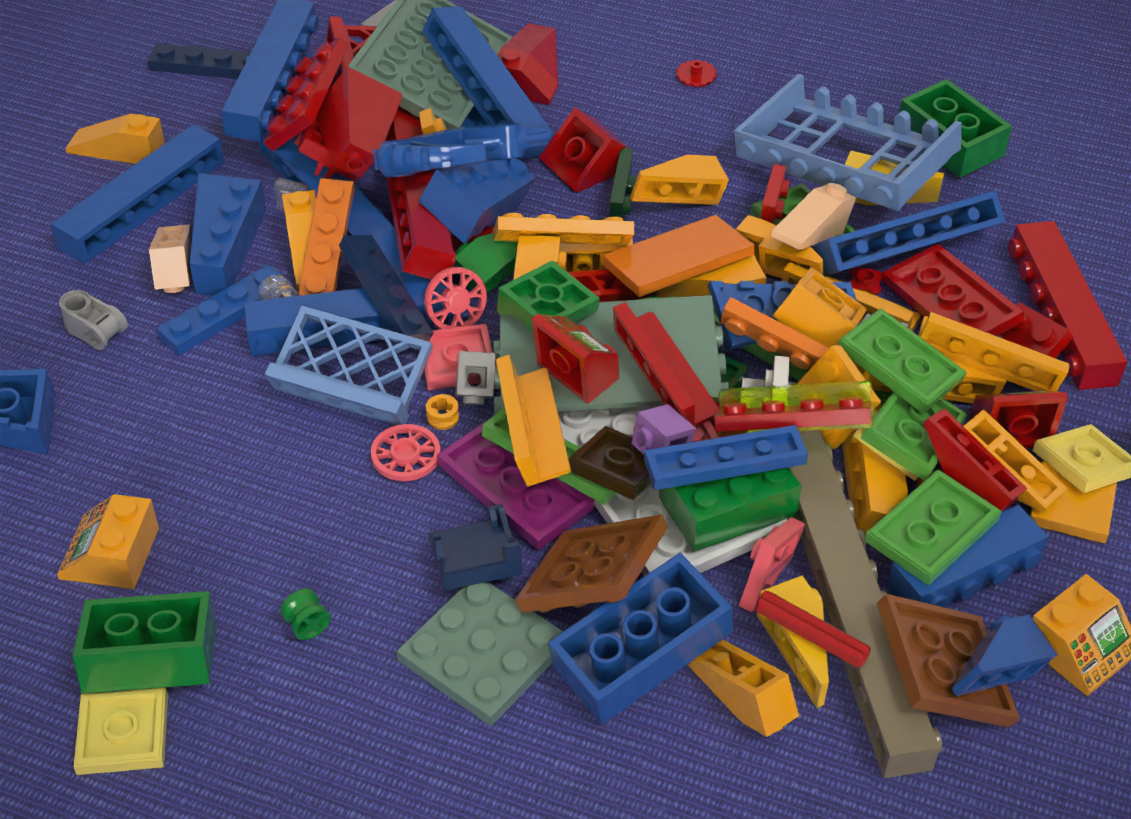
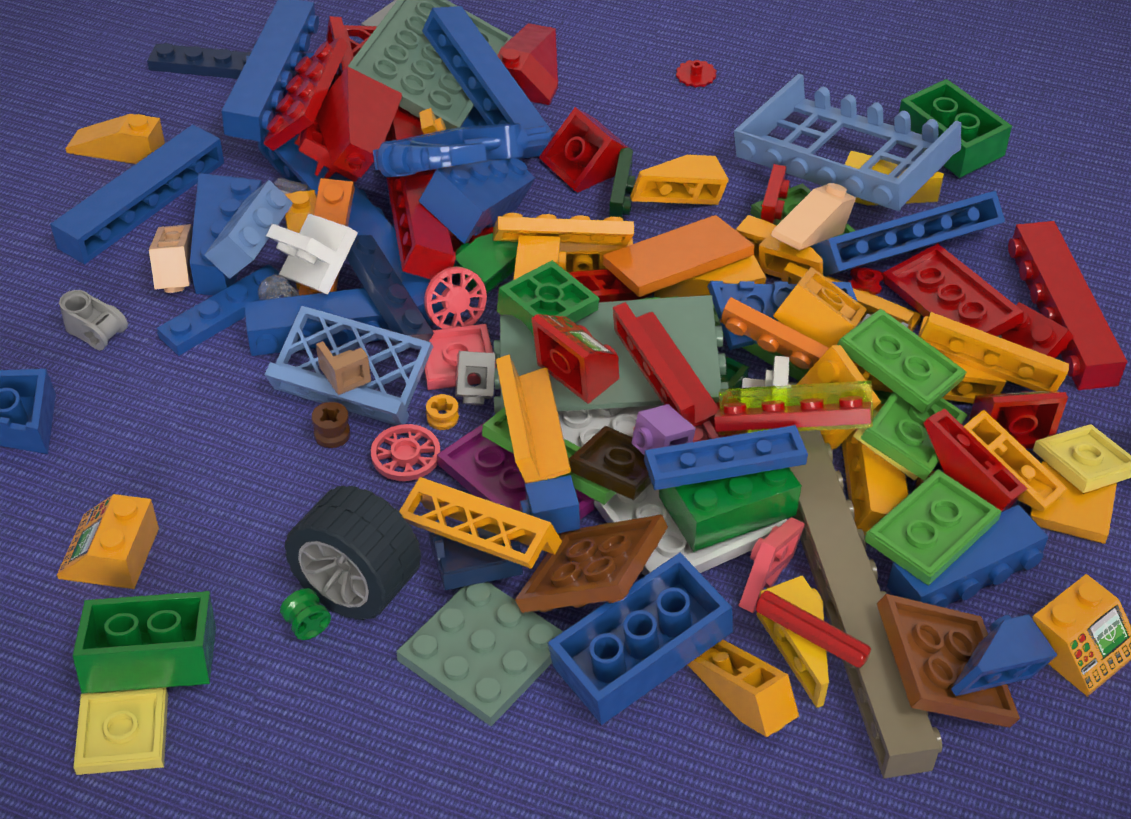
(248, 228): none -> medium blue brick
(314, 252): none -> white bracket
(331, 424): none -> reddish brown wheel
(344, 370): none -> medium nougat panel
(353, 552): none -> black wheel
(481, 514): none -> light orange fence
(554, 502): none -> blue brick

